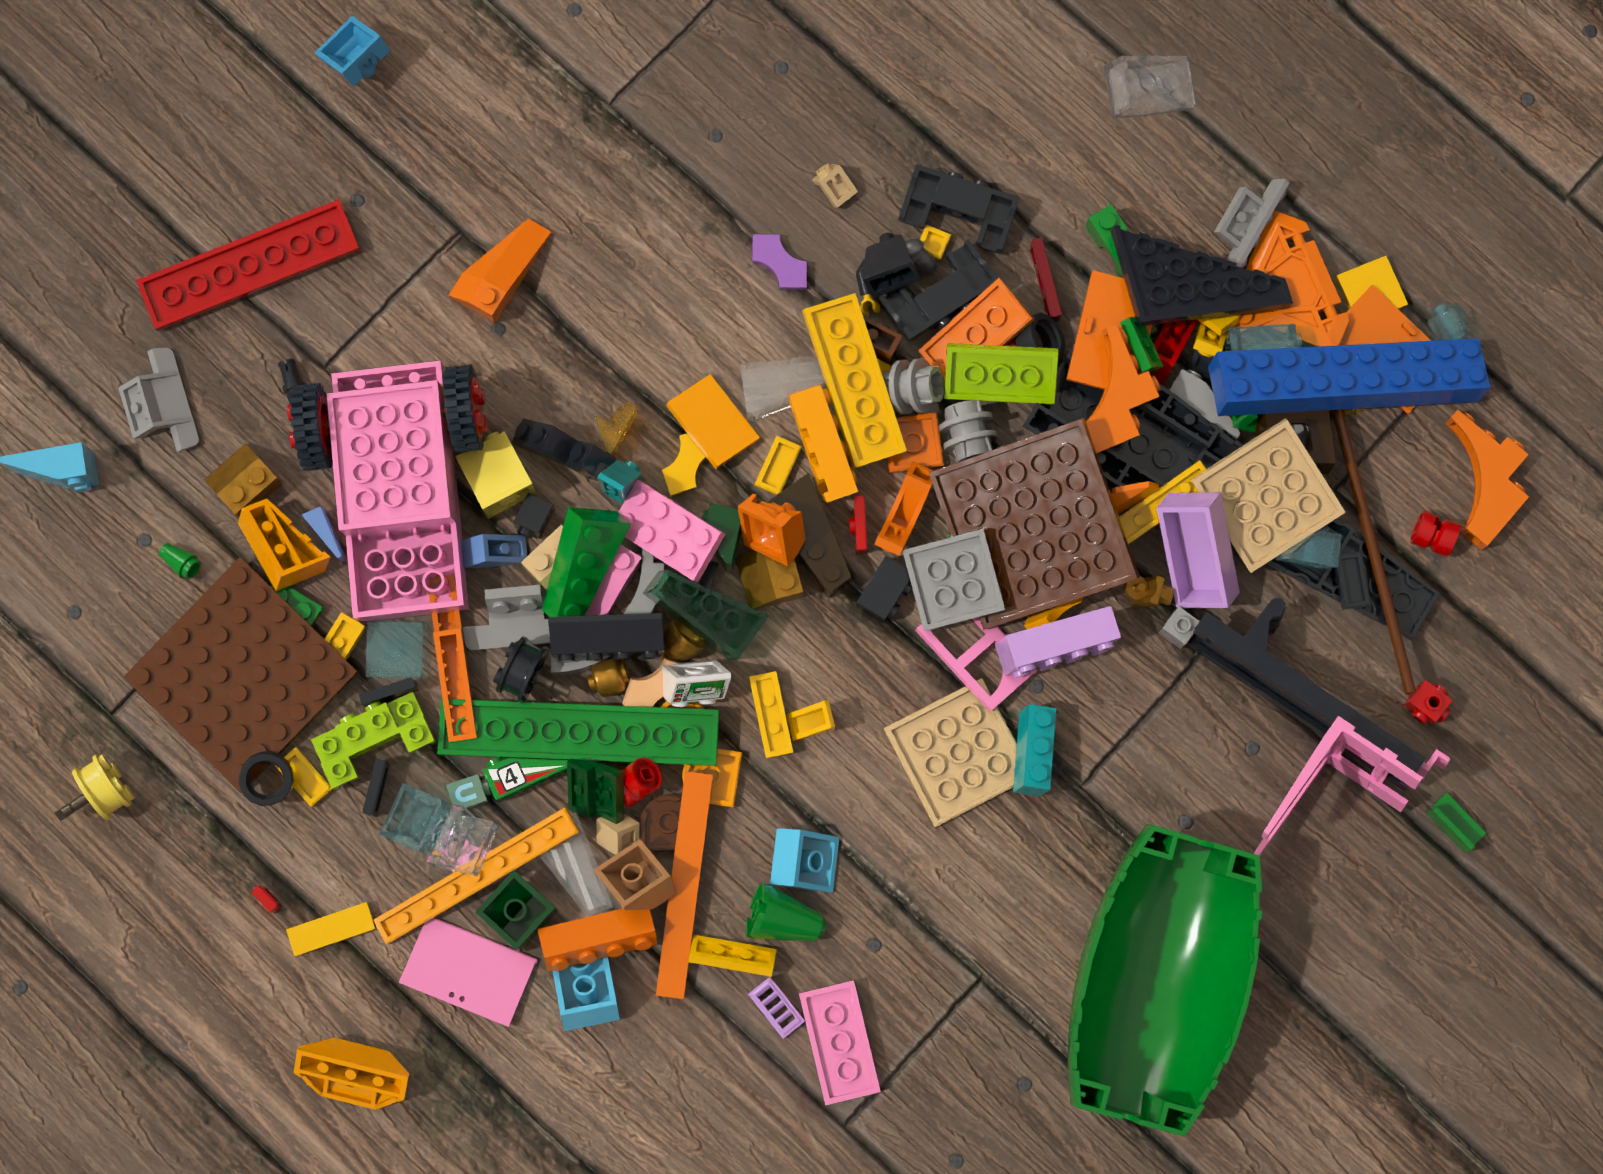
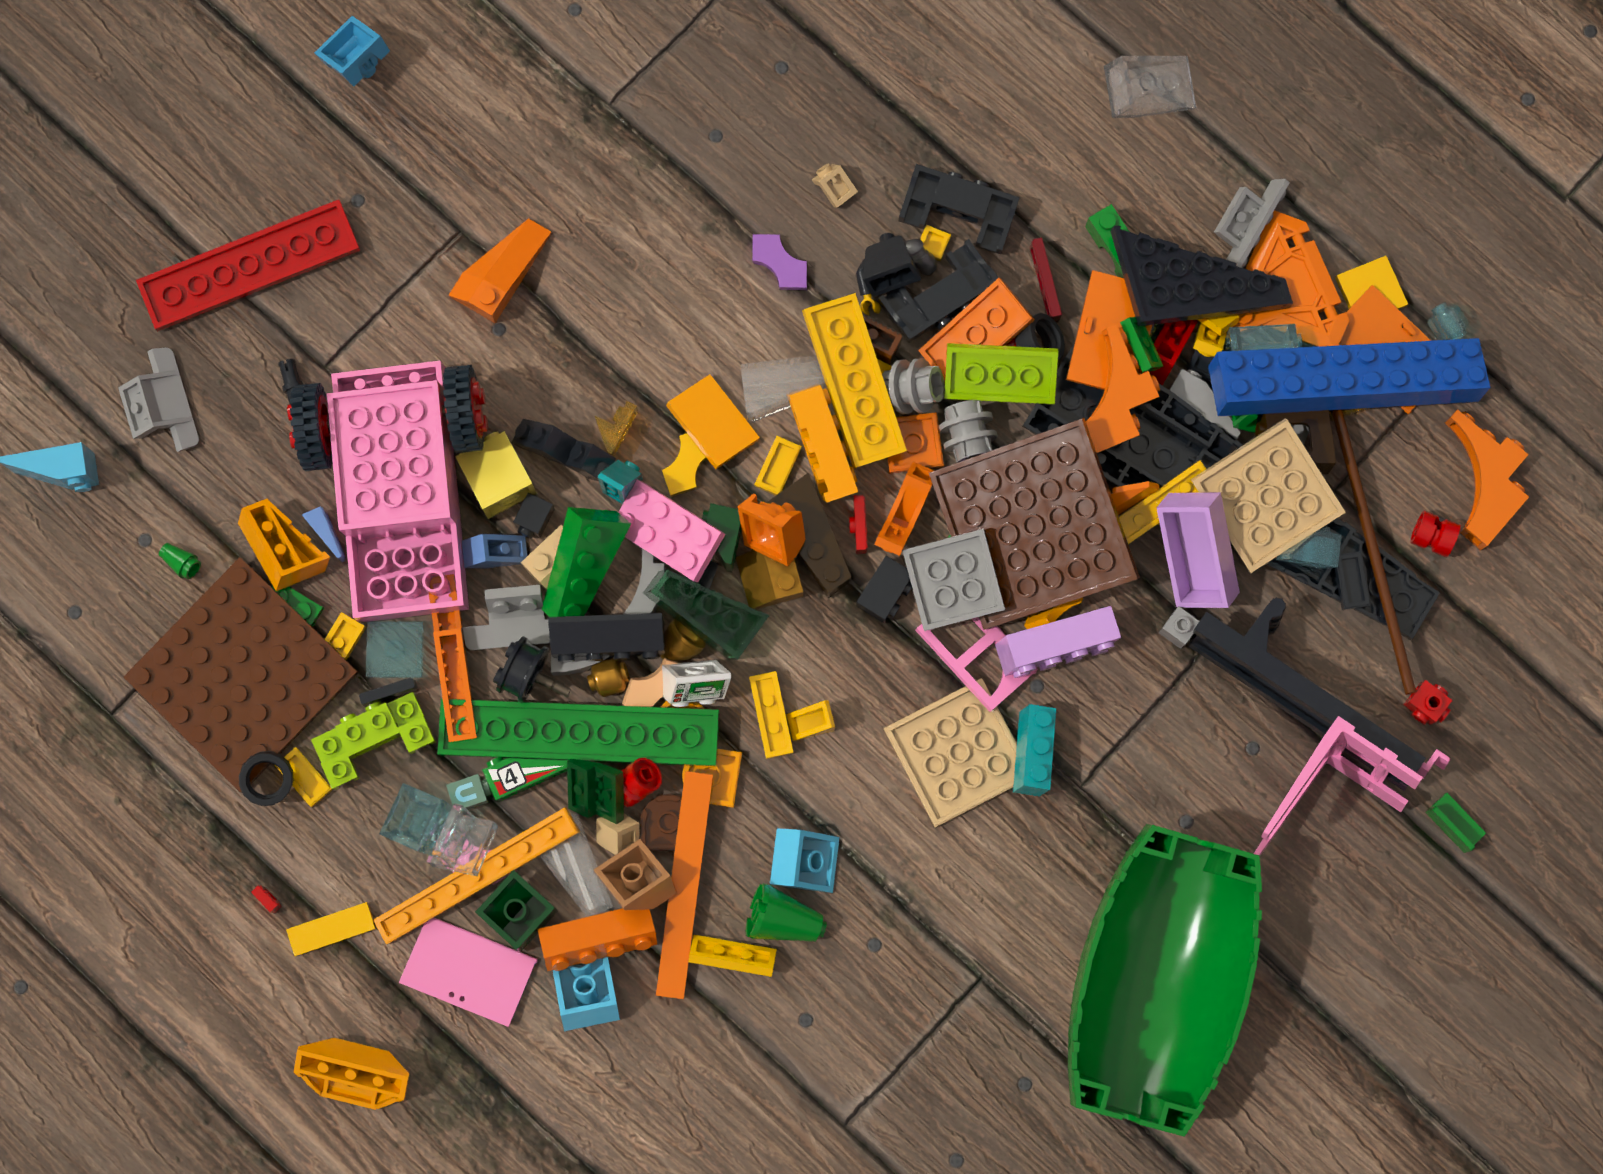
(100, 788): light yellow wheel -> none
(242, 480): pearl gold slope -> none
(376, 788): black tile -> none
(615, 582): bright pink slope -> none
(759, 990): lavender slope -> none
(839, 1042): bright pink plate -> none
(1148, 592): pearl gold hips -> none

